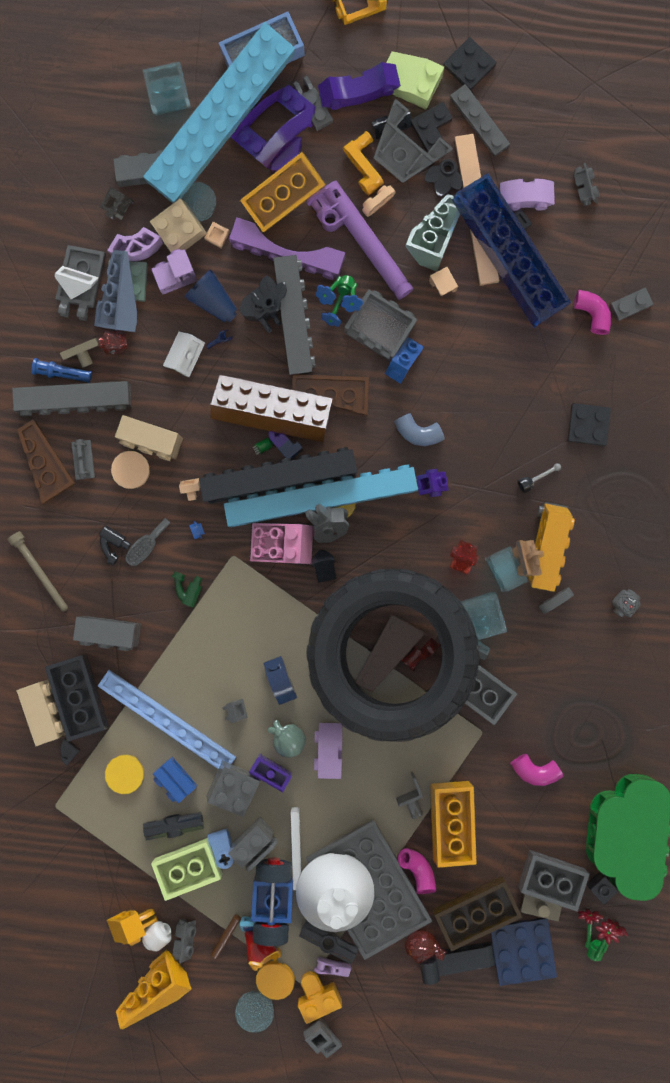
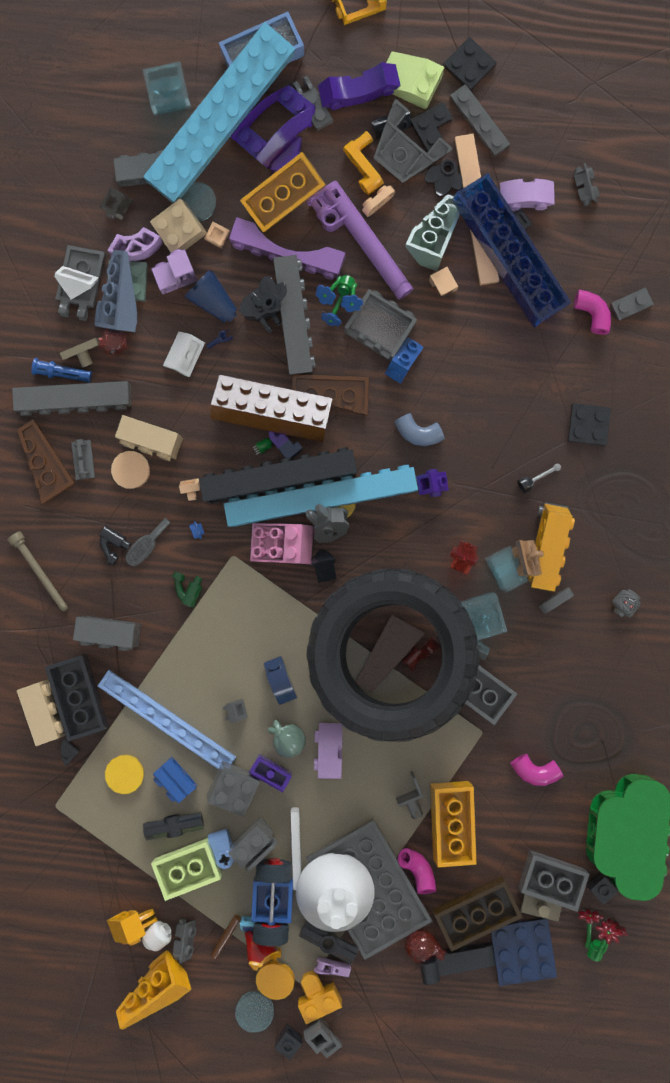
(288, 1041): none -> black brick

